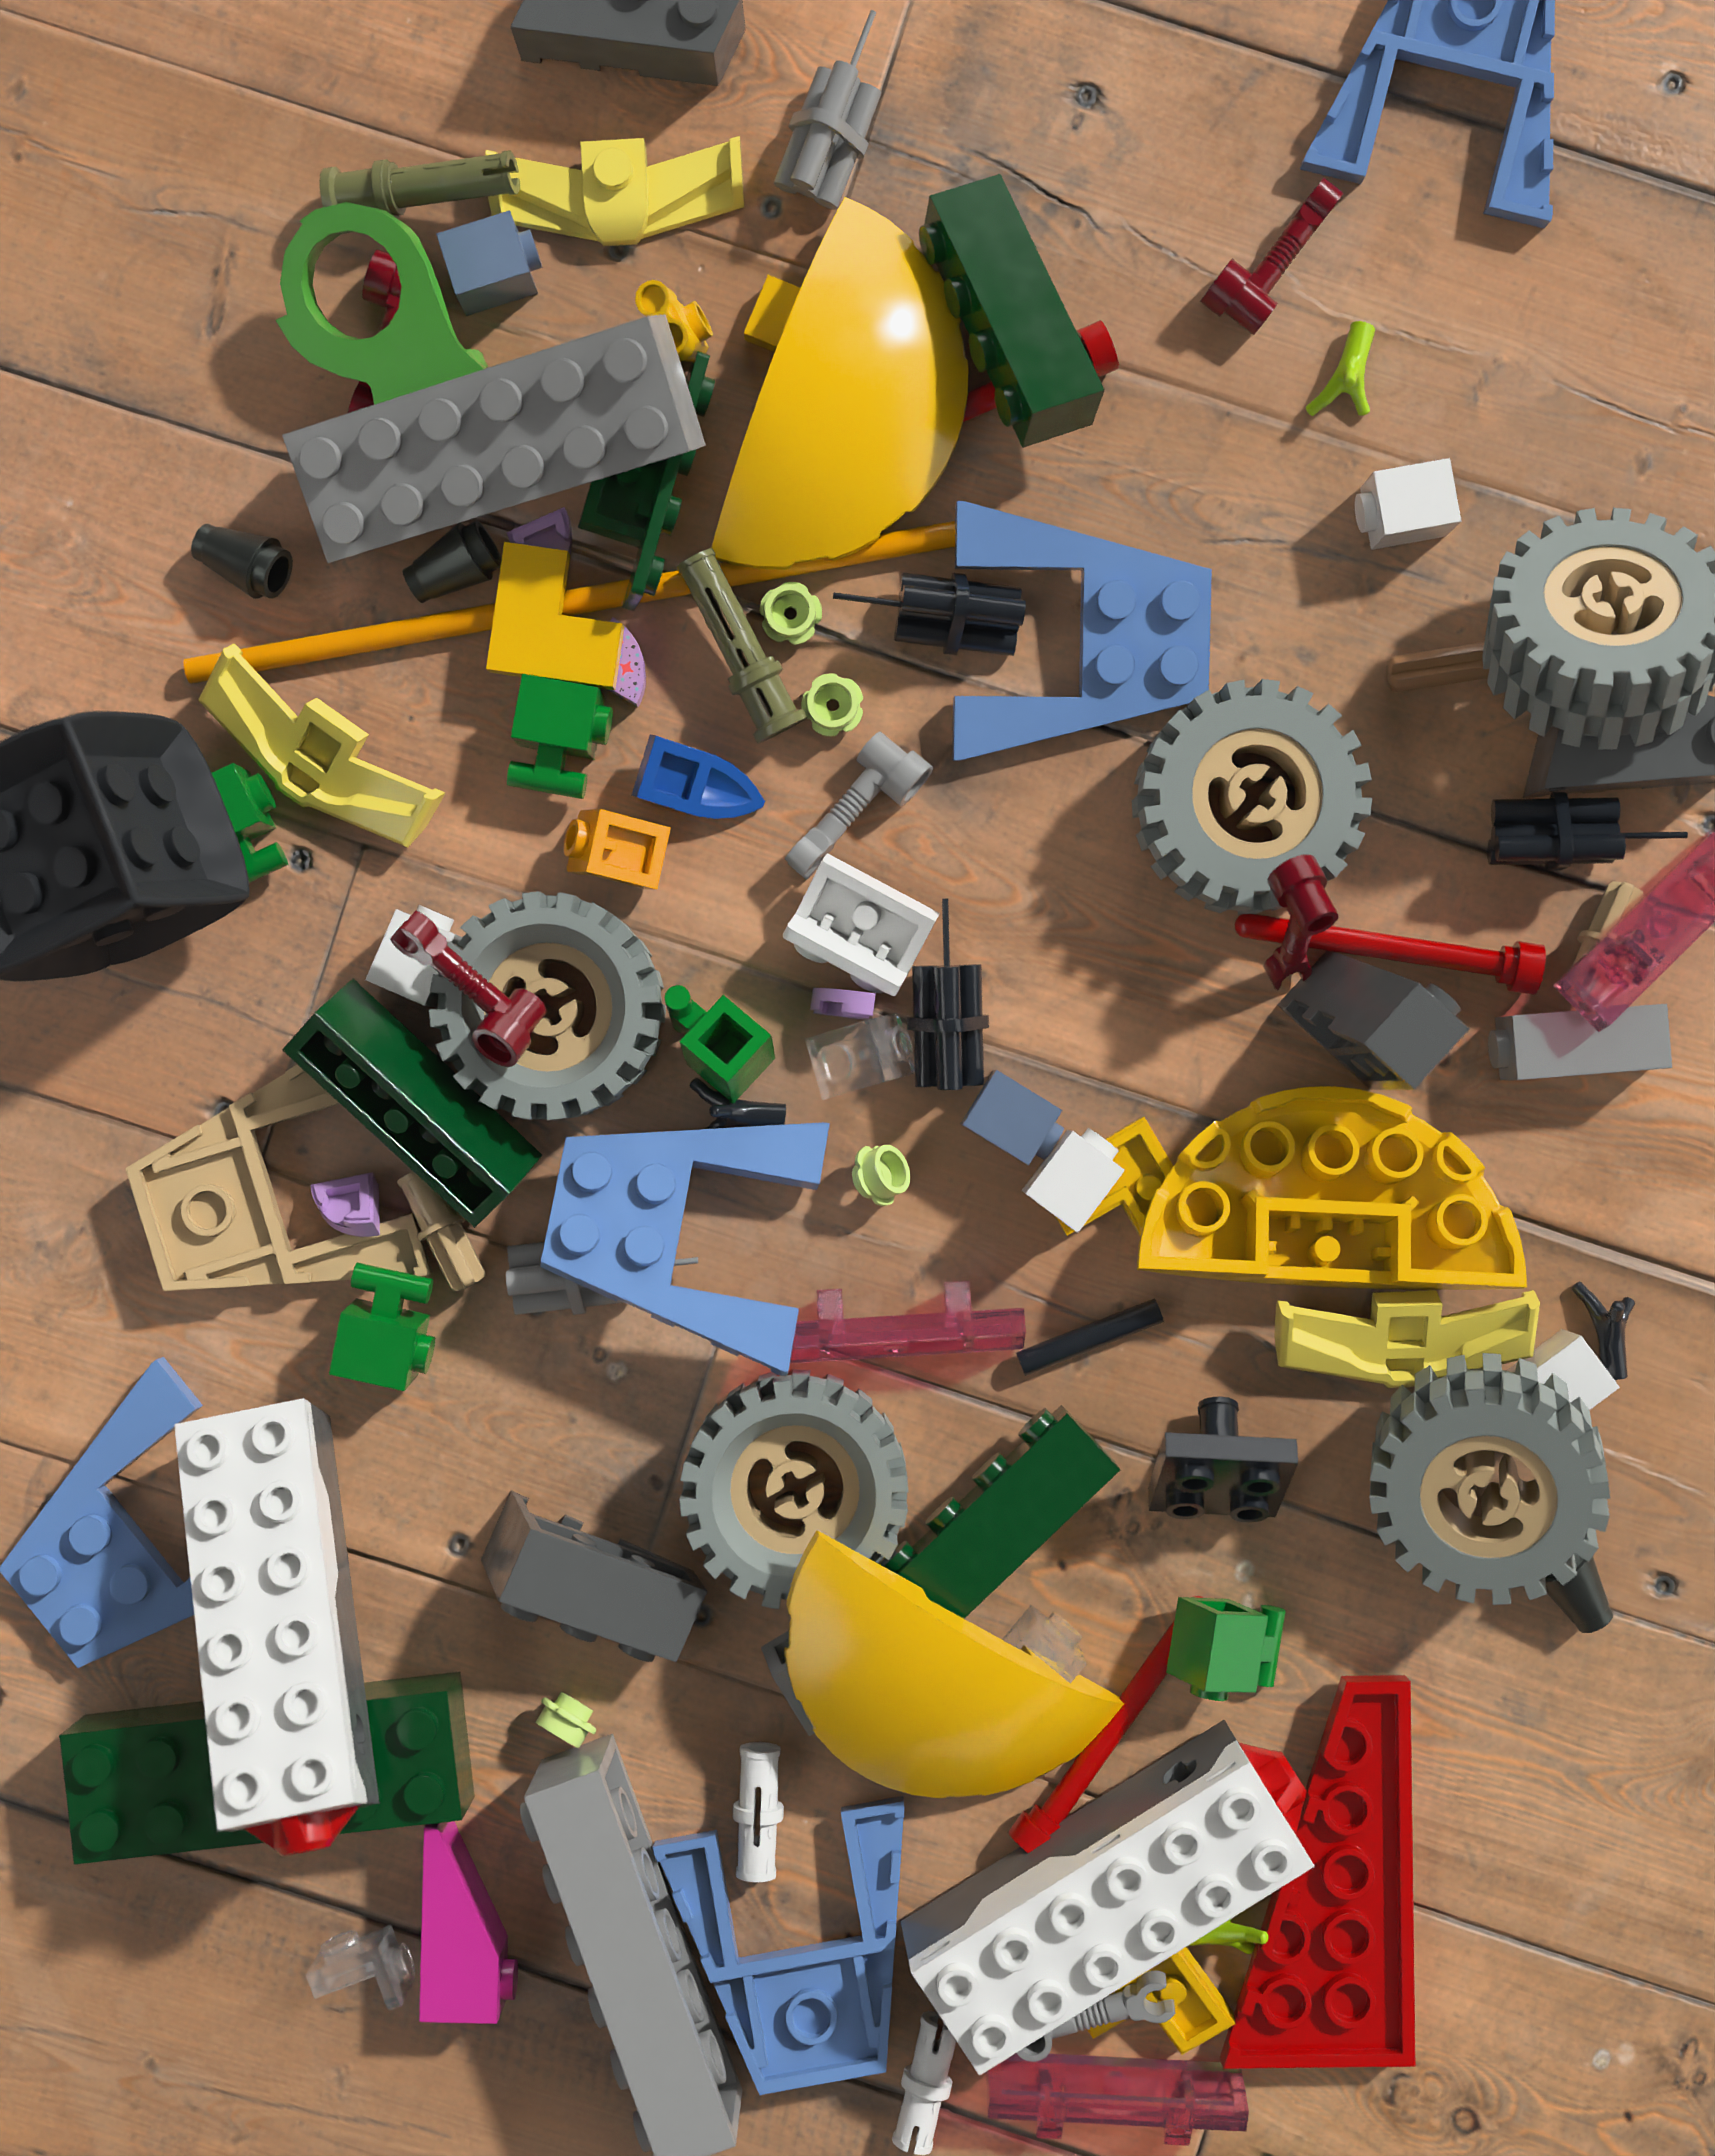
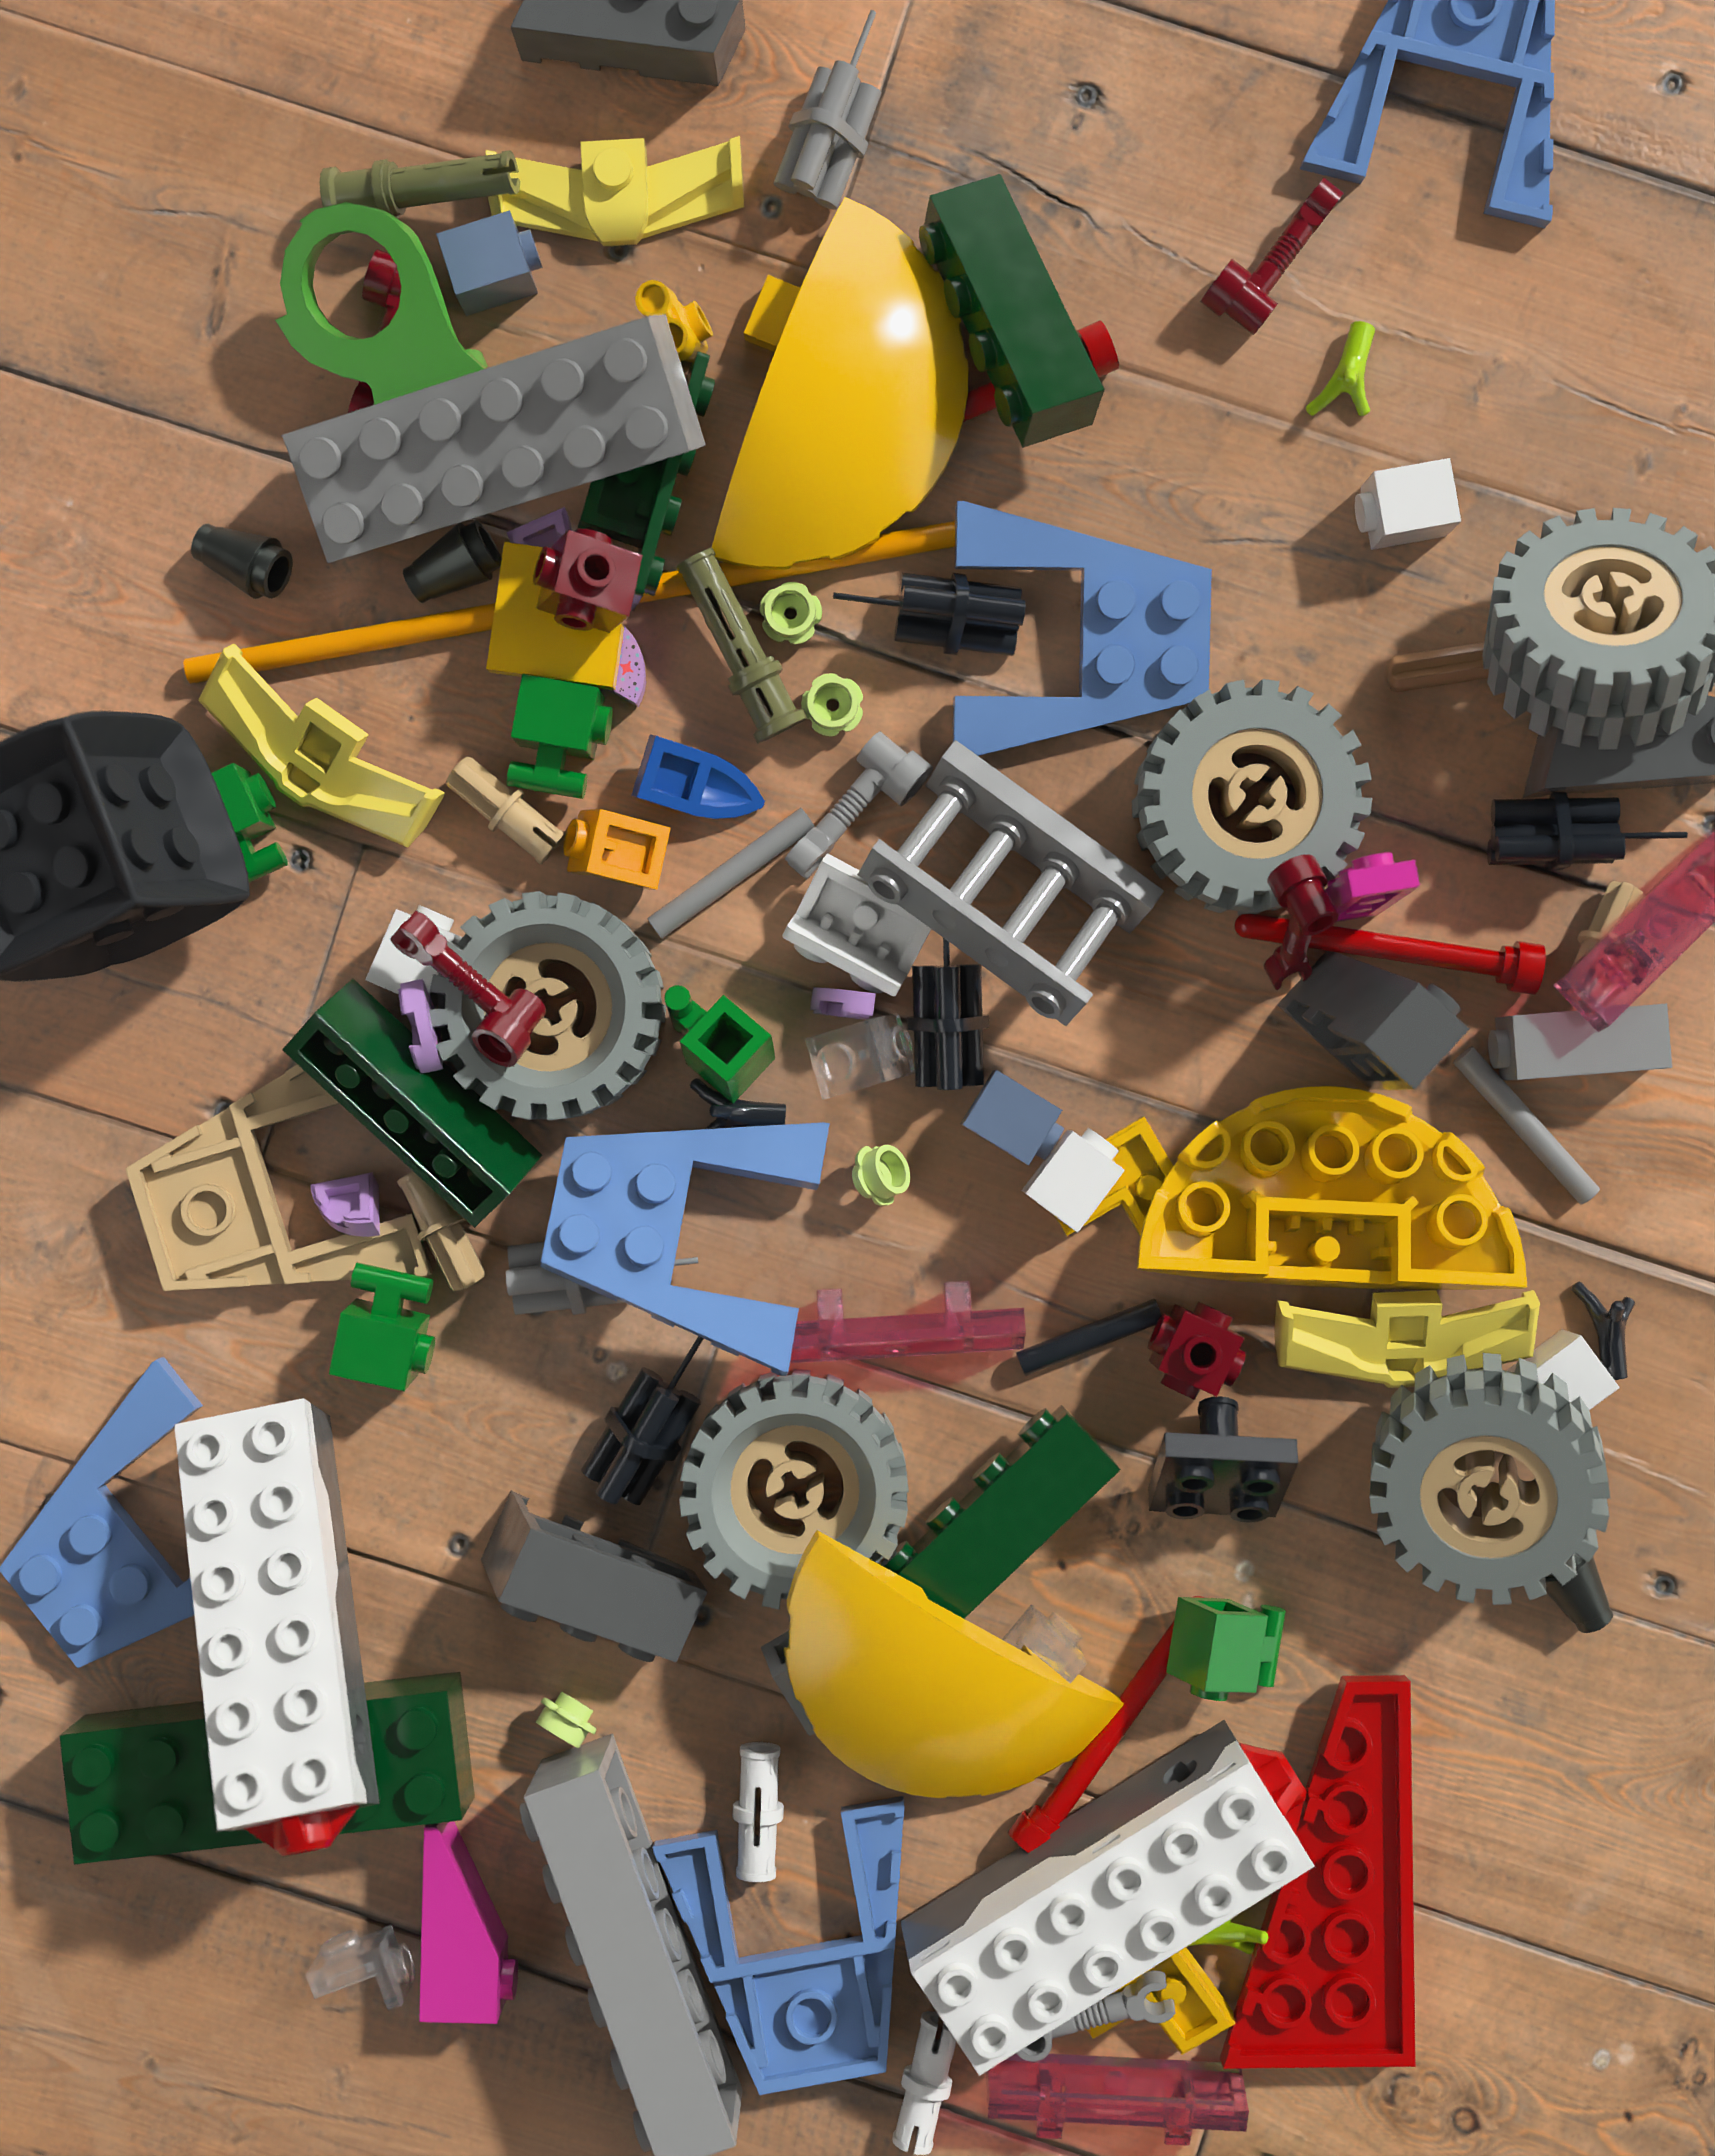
(416, 1004): none -> lavender tile
(504, 809): none -> tan axle
(586, 581): none -> dark red brick
(641, 1435): none -> black piece
(731, 873): none -> light grey bar
(1045, 839): none -> light grey fence
(1176, 1336): none -> dark red brick
(1371, 886): none -> dark pink plate
(1526, 1125): none -> light grey bar

